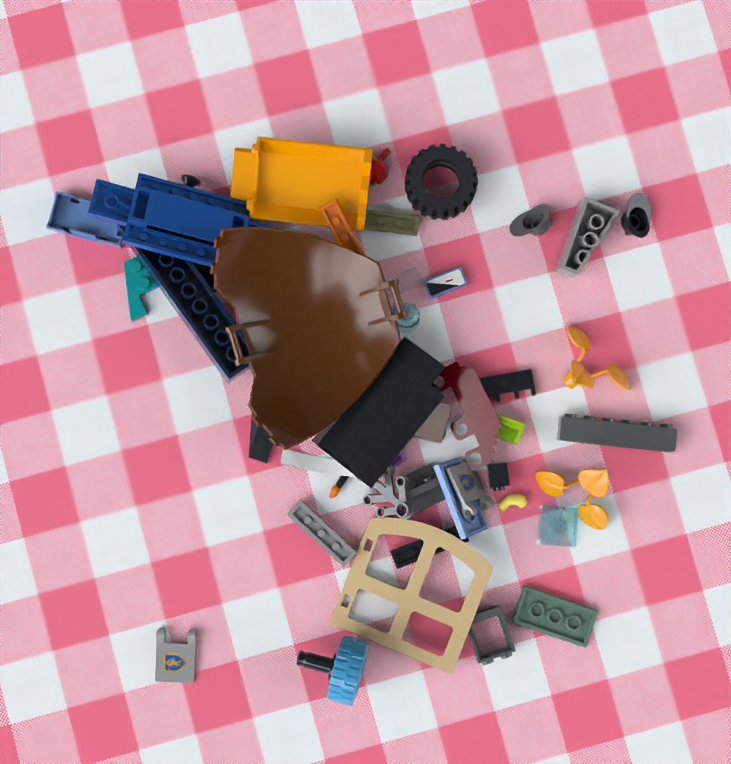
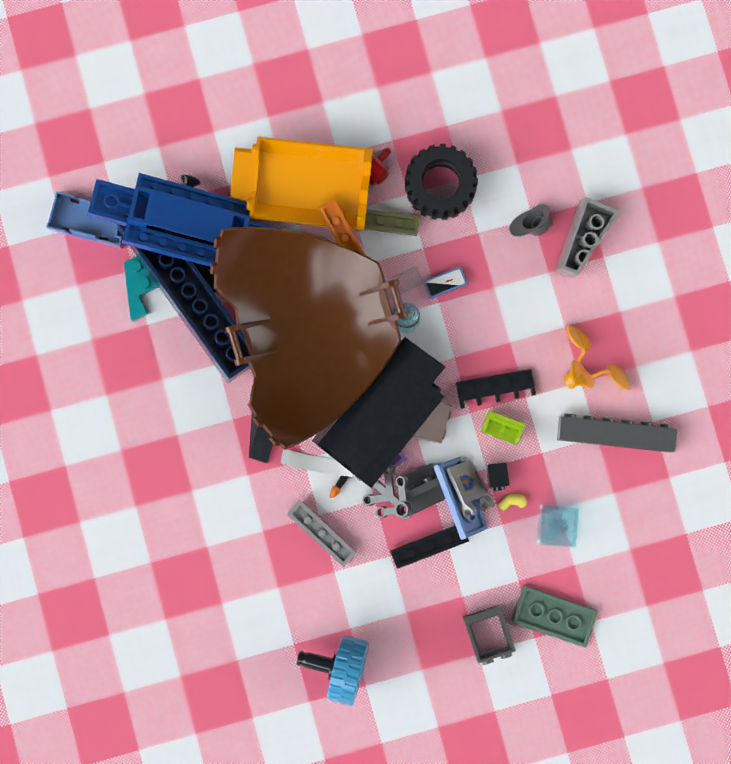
(175, 660): light grey flag -> none
(409, 599): tan window -> none
(477, 408): piece -> none
(590, 479): light orange plant -> none
(637, 216): black piece -> none

